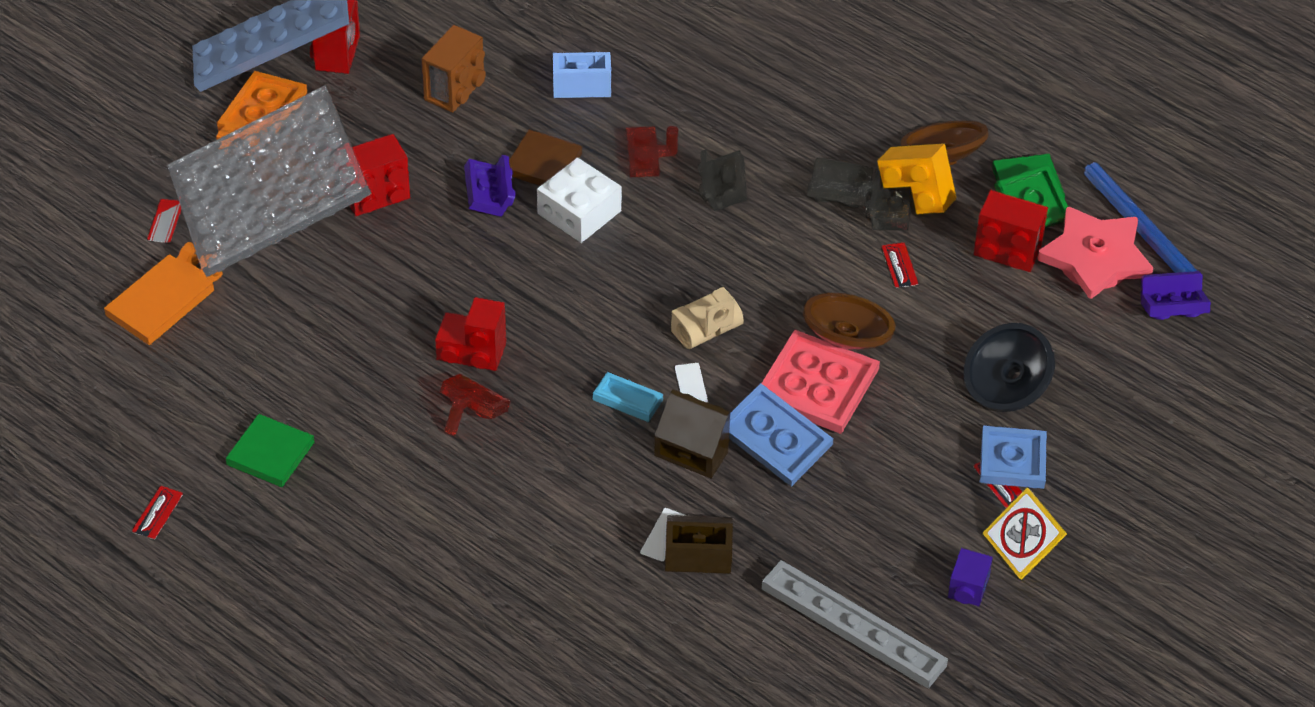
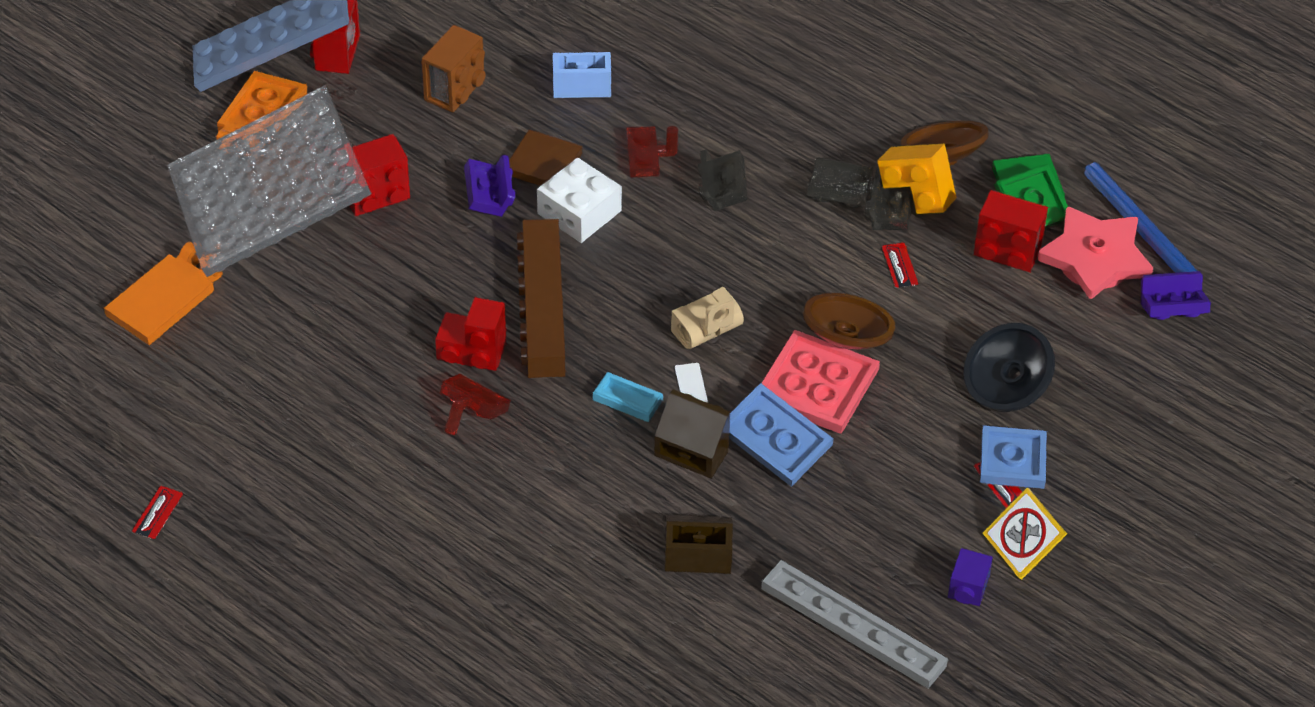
(165, 221): sticker -> none
(270, 450): green tile -> none
(542, 298): none -> reddish brown brick
(656, 542): white sticker -> none

